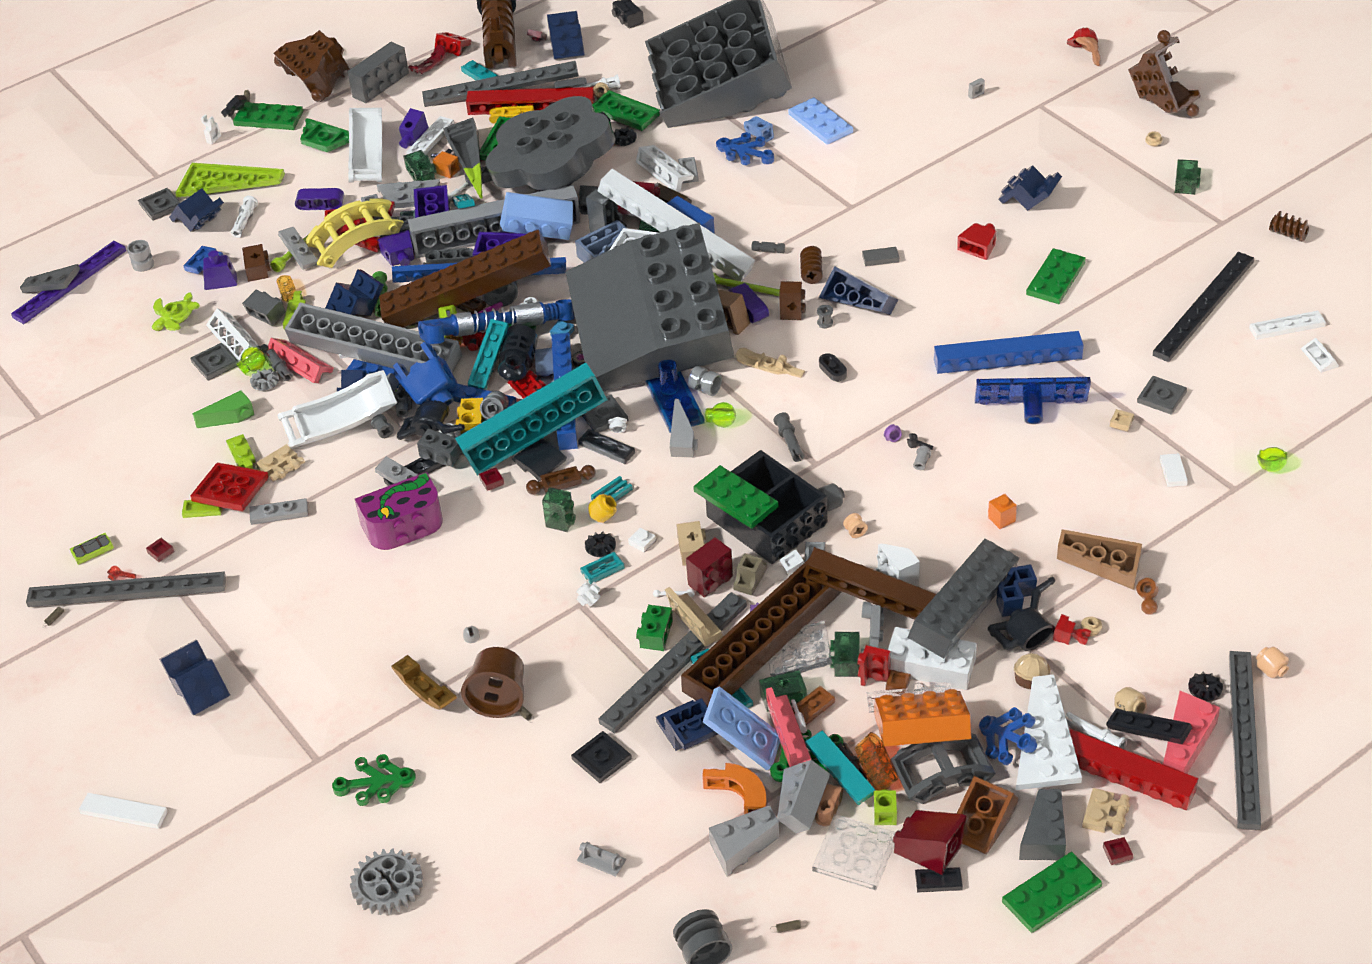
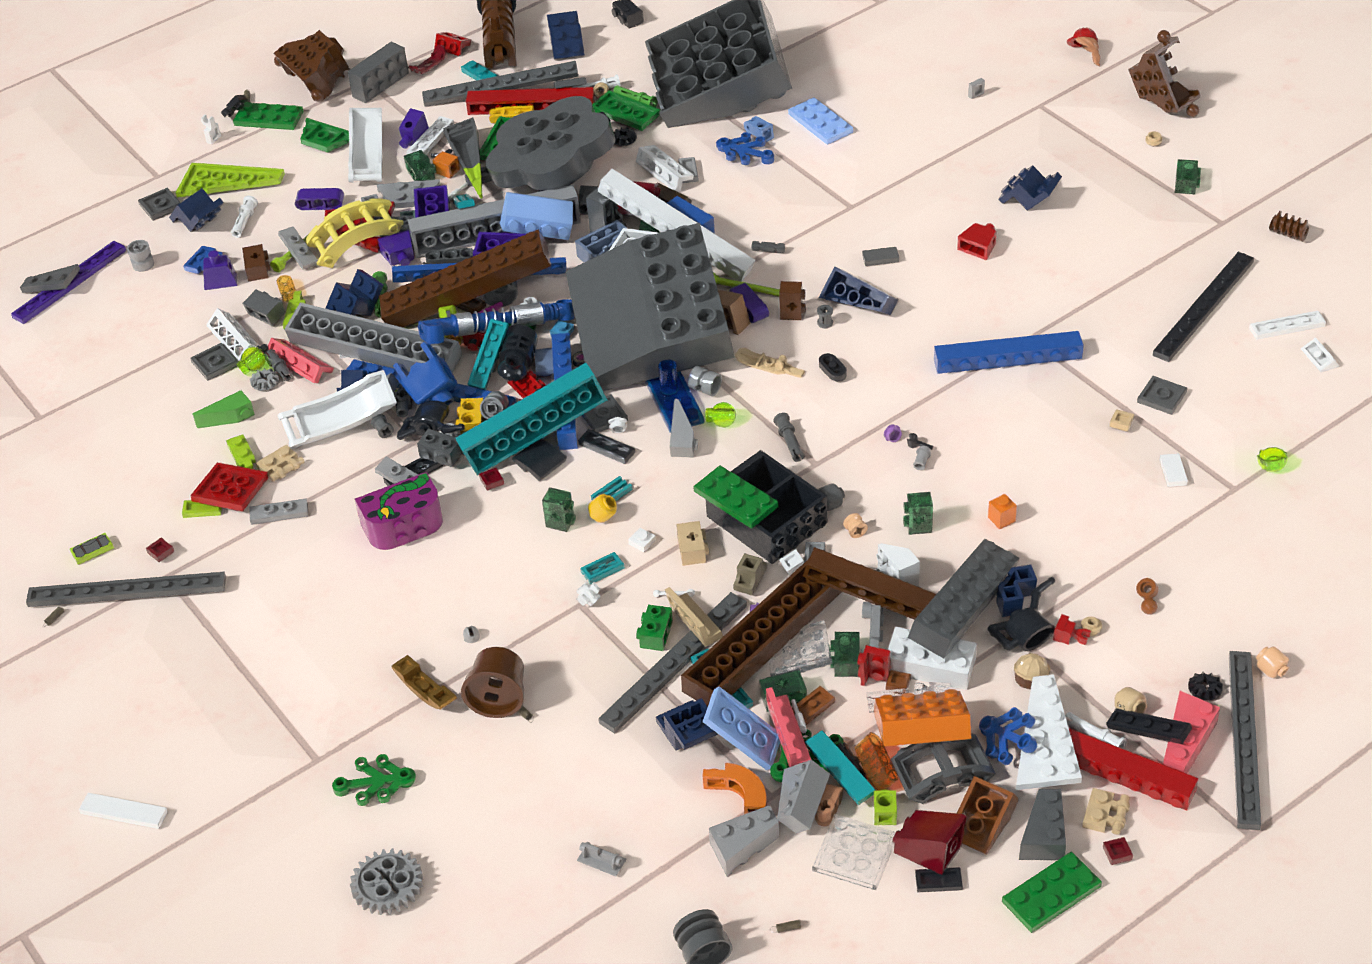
(115, 571): clear red hand -> none
(173, 313): lime animal -> none
(194, 677): dark blue bracket -> none
(536, 35): plate -> none
(561, 479): reddish brown plate -> none
(601, 549): black gear -> none
(601, 757): black tile -> none
(641, 97): none -> bright green pin
(709, 567): dark red brick -> none
(811, 264): reddish brown piece -> none
(918, 513): none -> clear green brick
(1032, 393): clear blue plate -> none
(1055, 276): green plate -> none
(1101, 555): medium nougat wedge -> none

